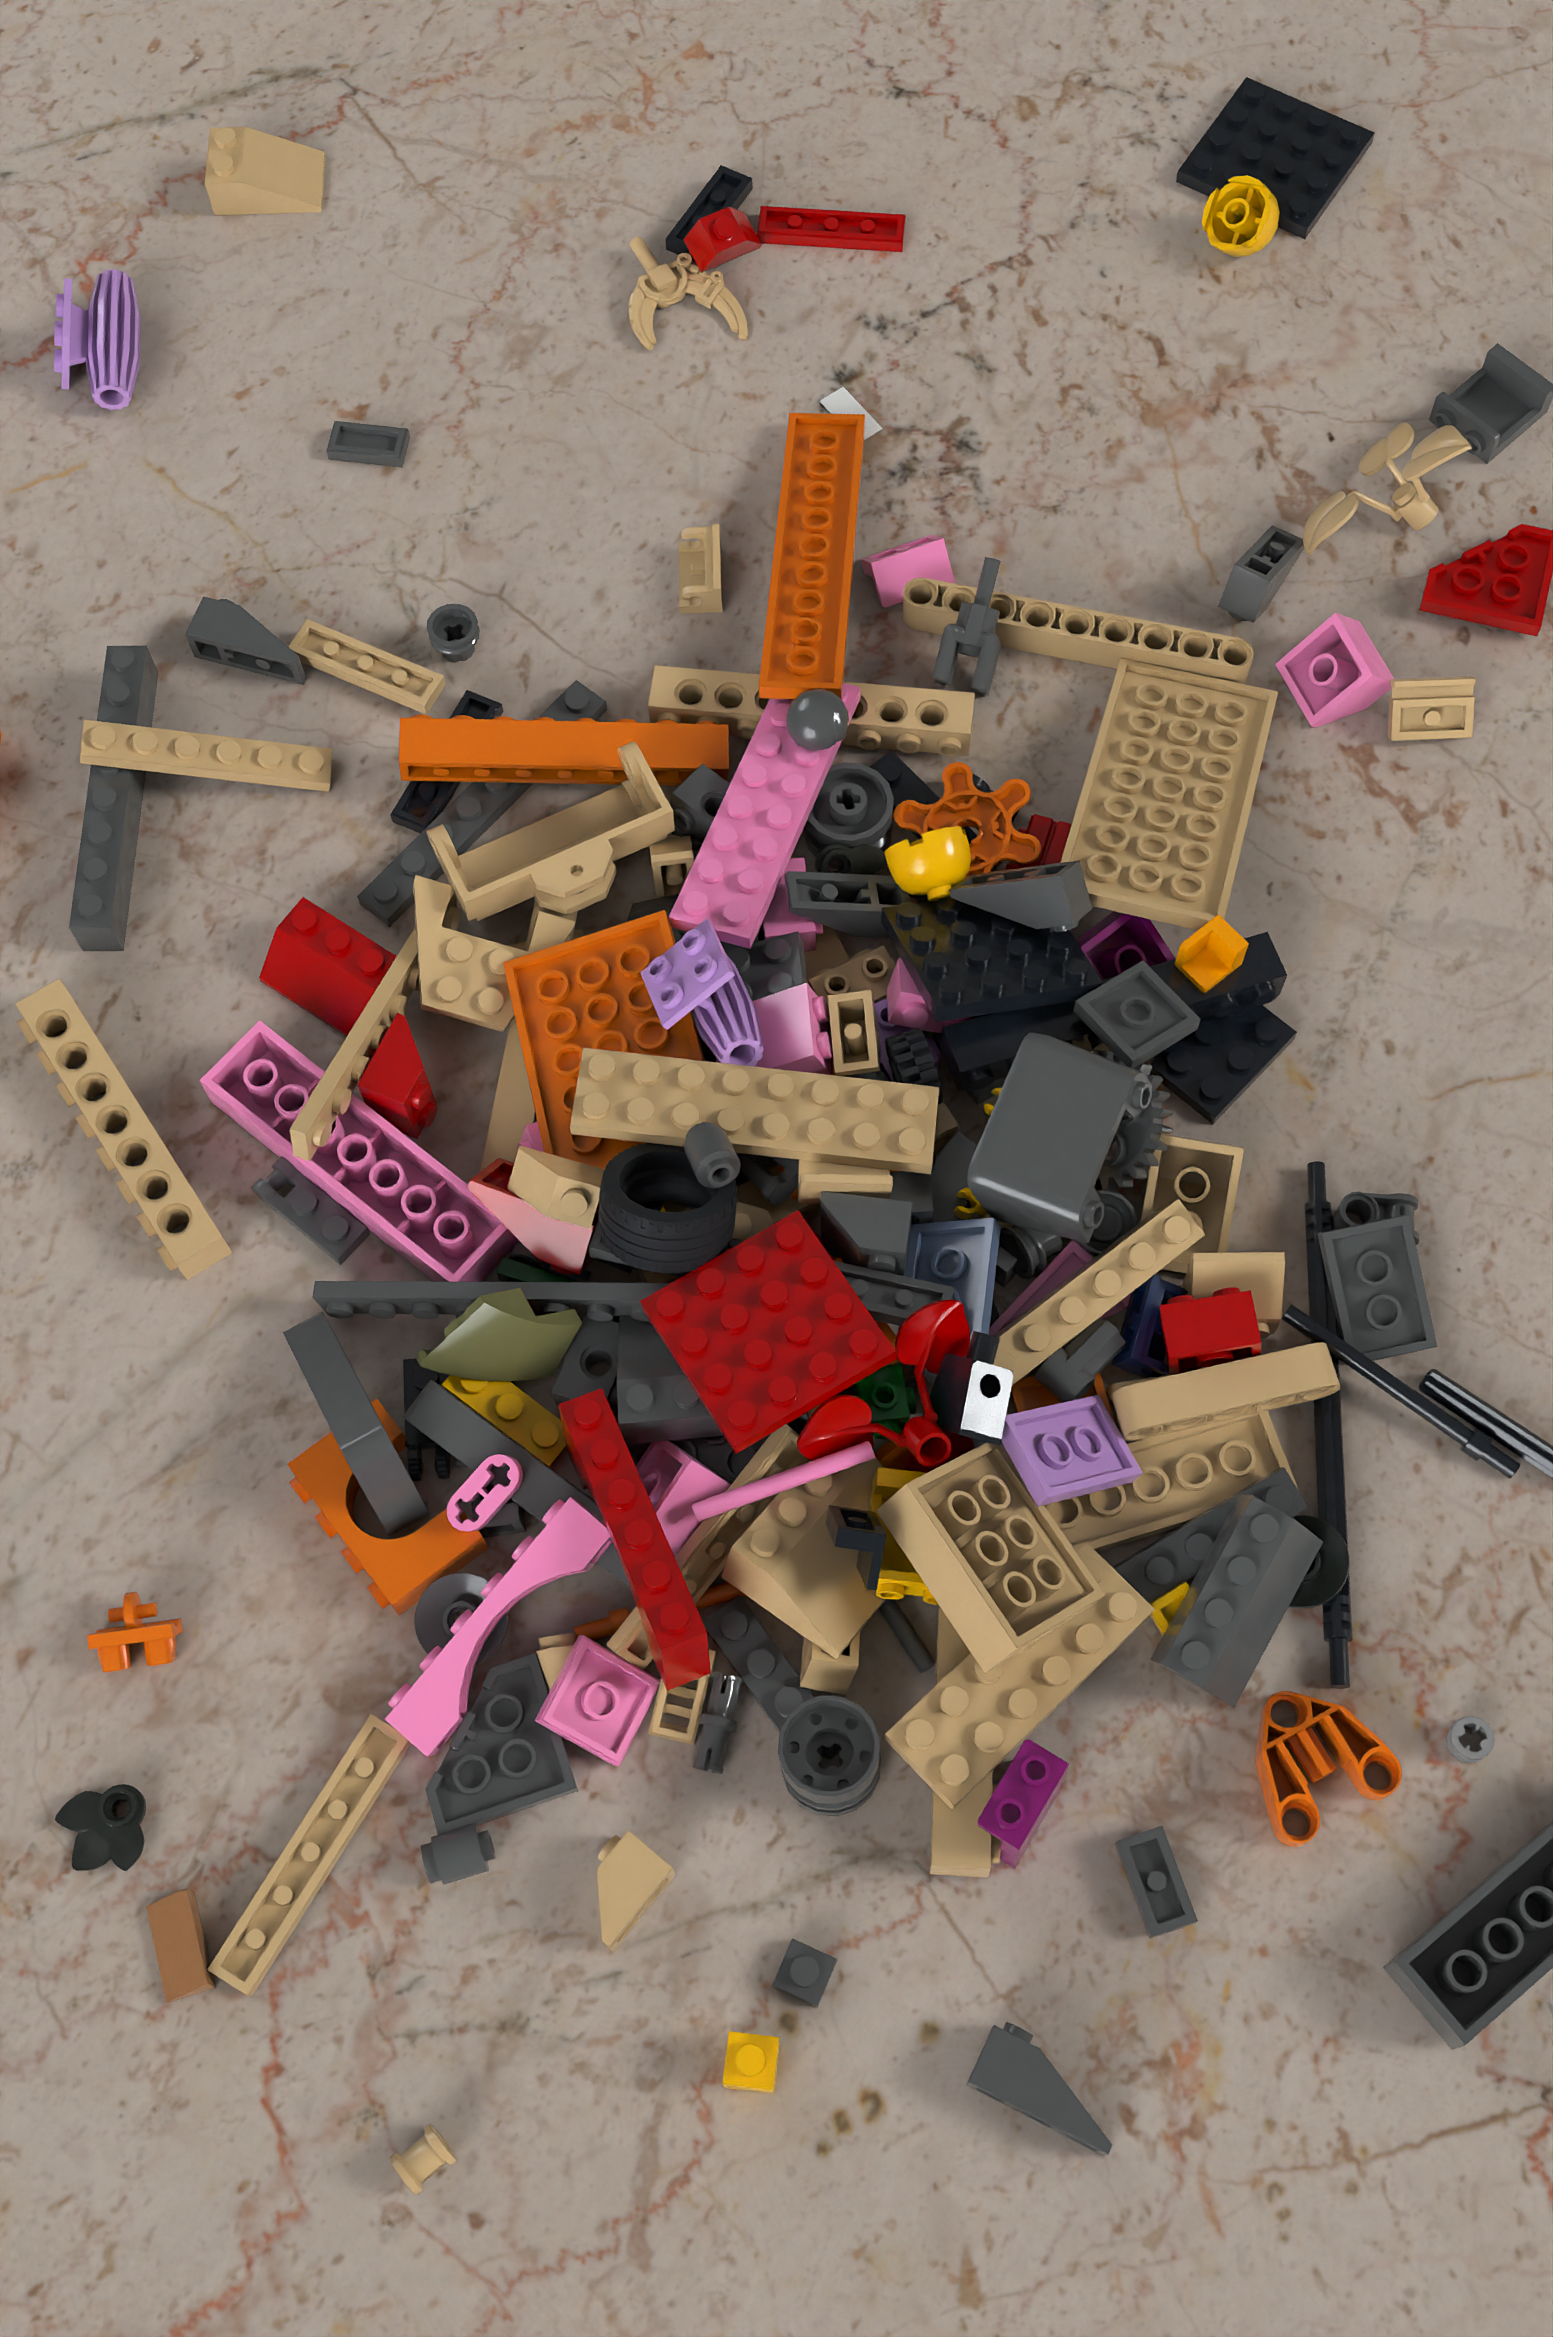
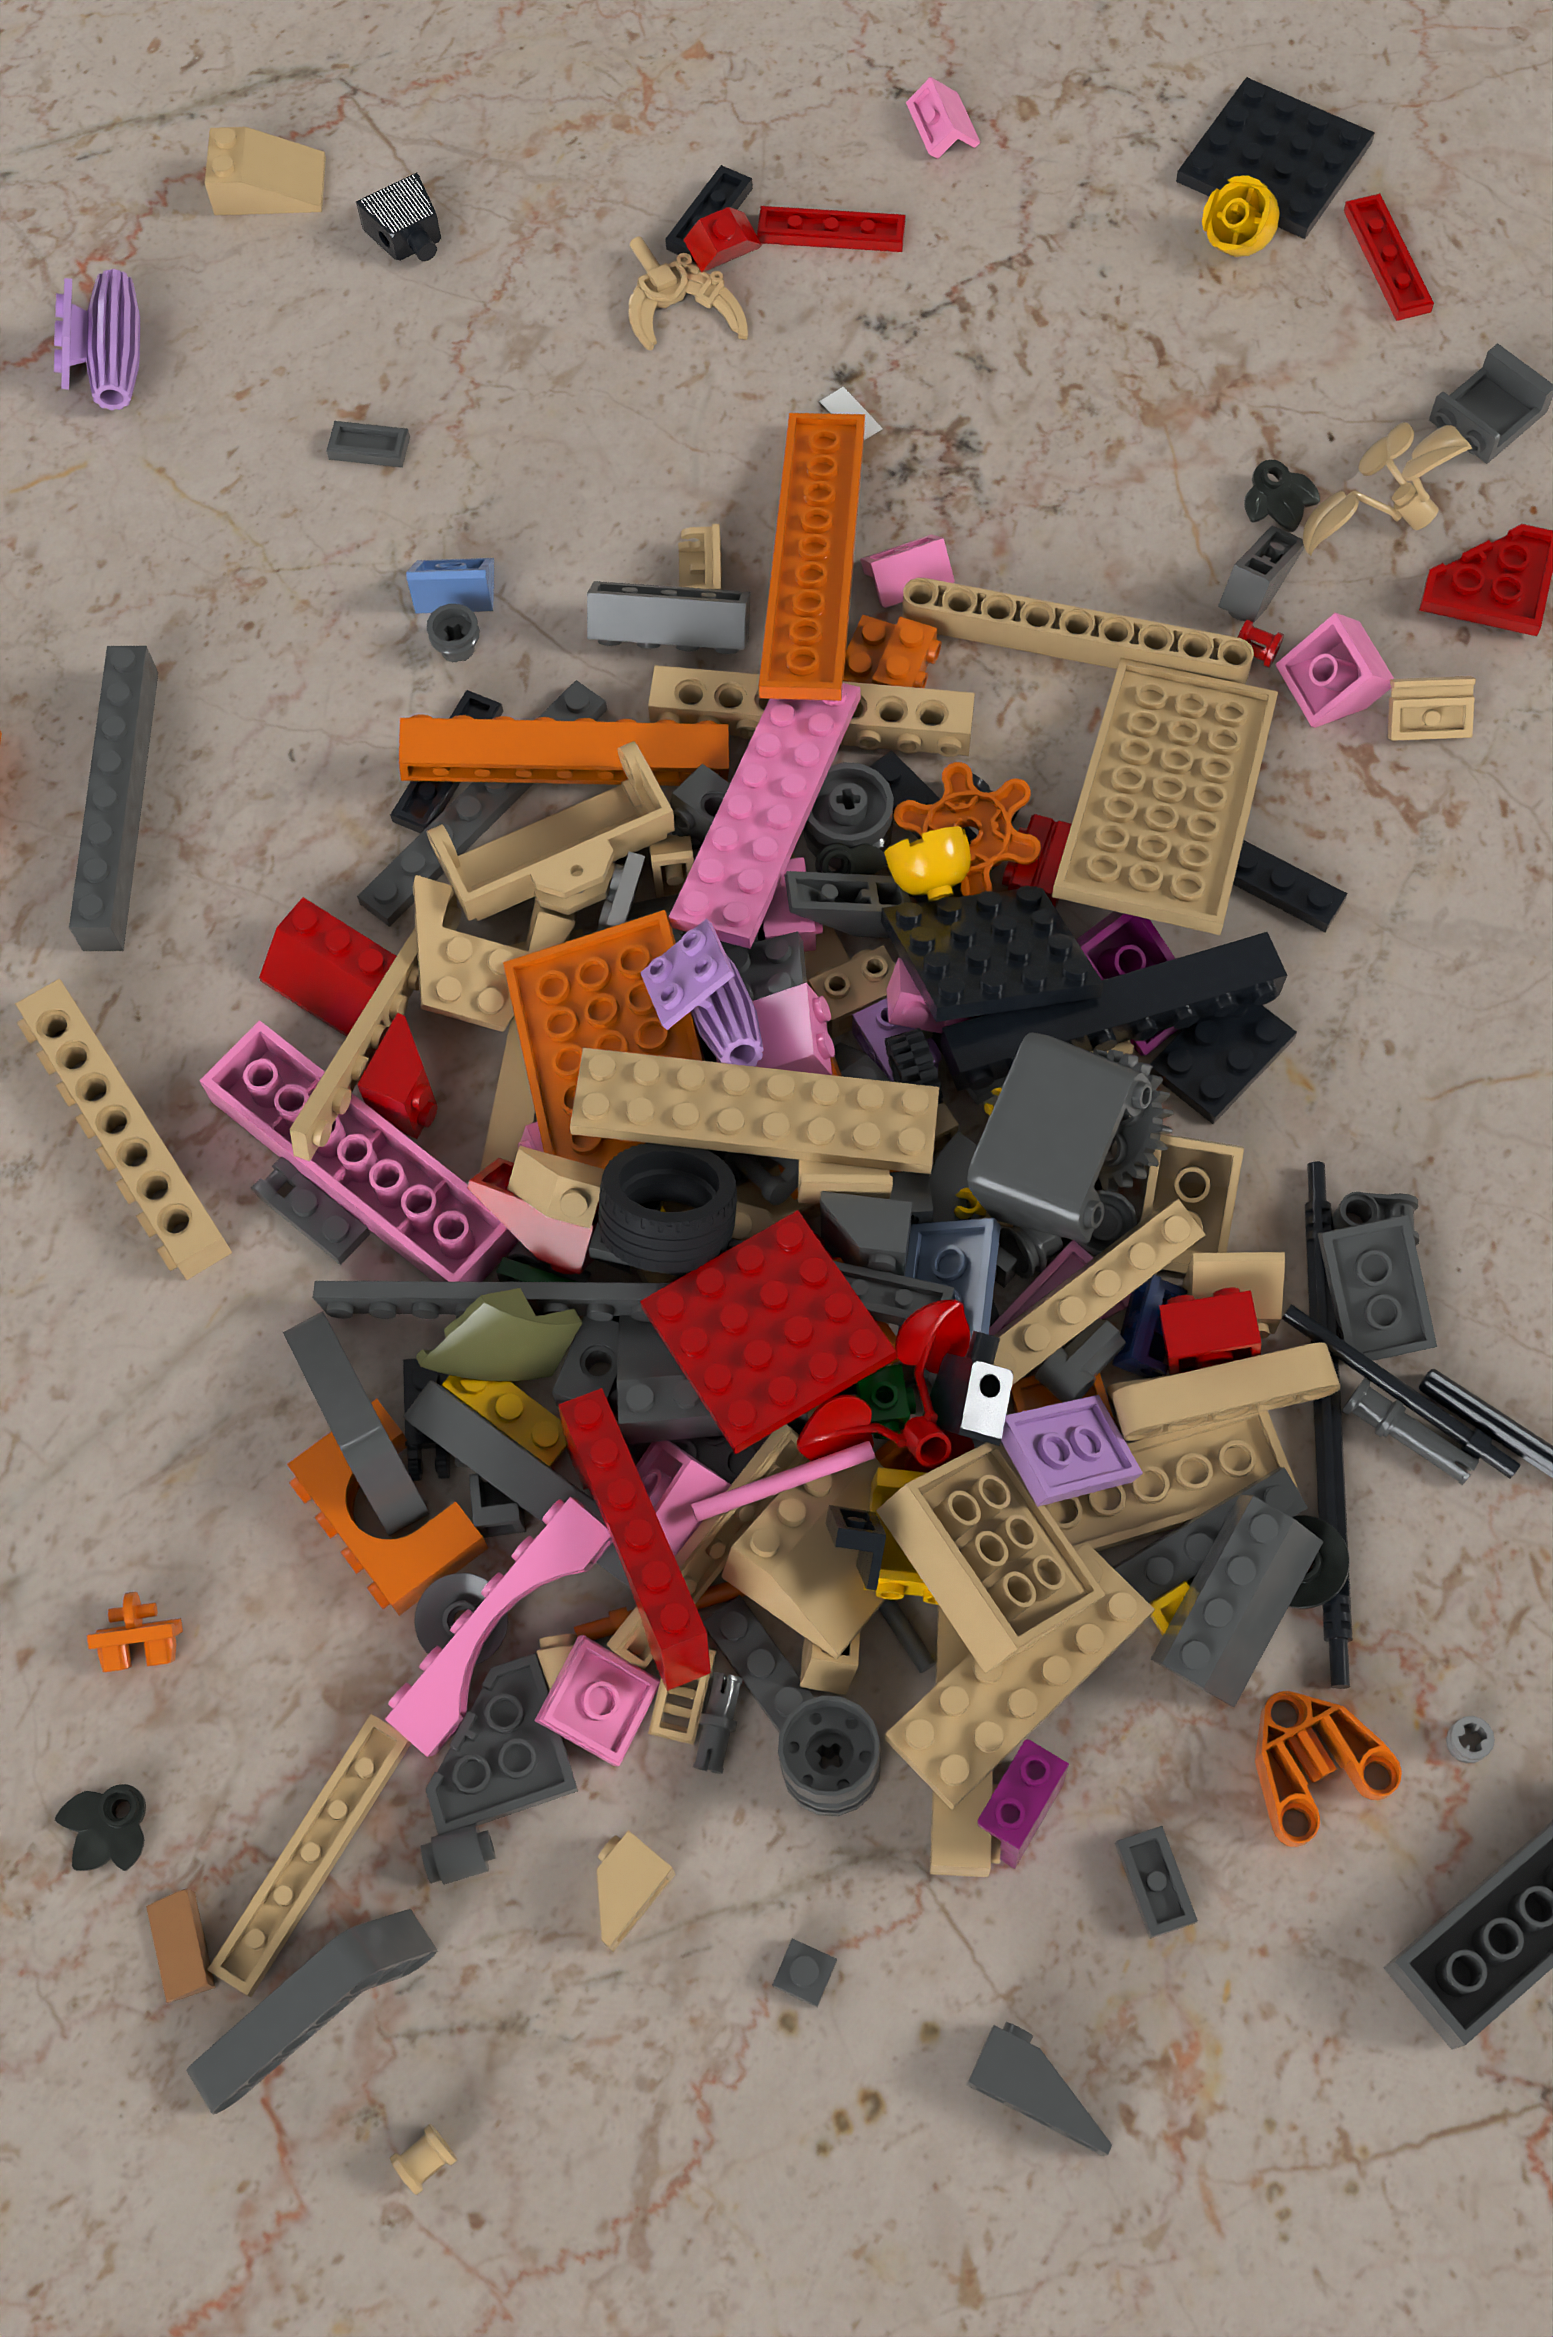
(205, 755): tan plate -> none
(236, 639): dark grey slope -> none
(306, 2002): none -> dark grey beam
(367, 666): tan plate -> none
(401, 219): none -> black torso
(452, 582): none -> medium blue slope
(476, 1485): bright pink beam -> none
(622, 892): none -> light grey plate
(668, 616): none -> brick
(711, 1155): dark grey brick -> none
(751, 2062): yellow brick -> none
(817, 719): dark grey hair -> none
(854, 1033): tan slope -> none
(891, 652): none -> orange plate
(940, 117): none -> bright pink panel
(973, 635): dark grey plant -> none
(1030, 895): dark grey slope -> none
(1136, 1015): dark grey plate -> none
(1211, 954): light orange panel -> none
(1271, 641): none -> red bush
(1279, 499): none -> pearl dark grey plate
(1287, 887): none -> black plate
(1388, 257): none -> red tile
(1390, 1419): none -> dark grey pin

